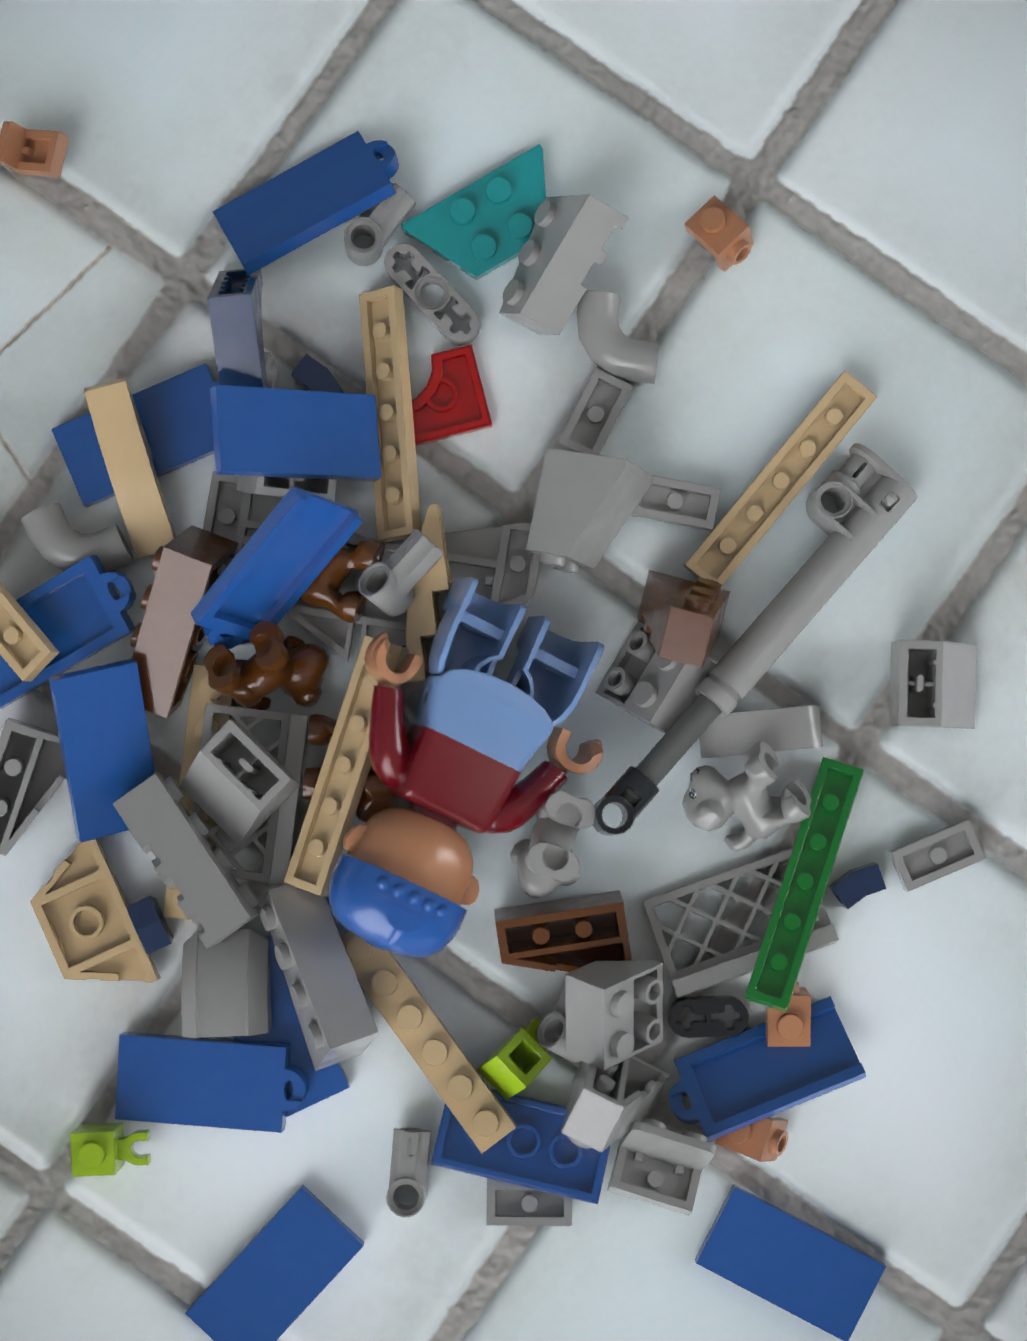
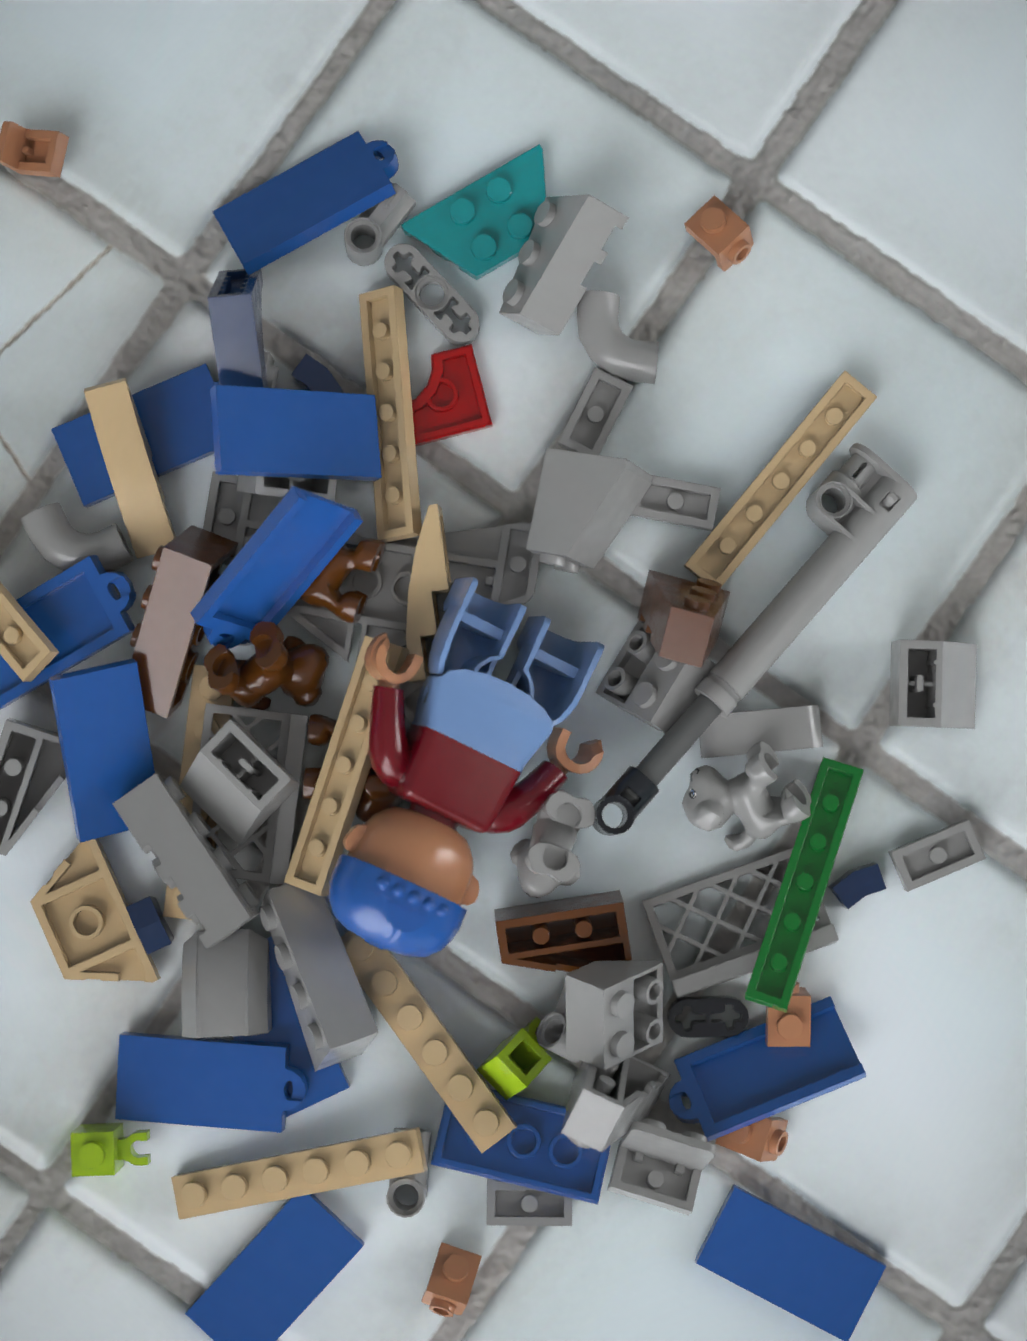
(299, 1173): none -> tan plate
(392, 583): light grey piece -> none
(451, 1280): none -> nougat bracket

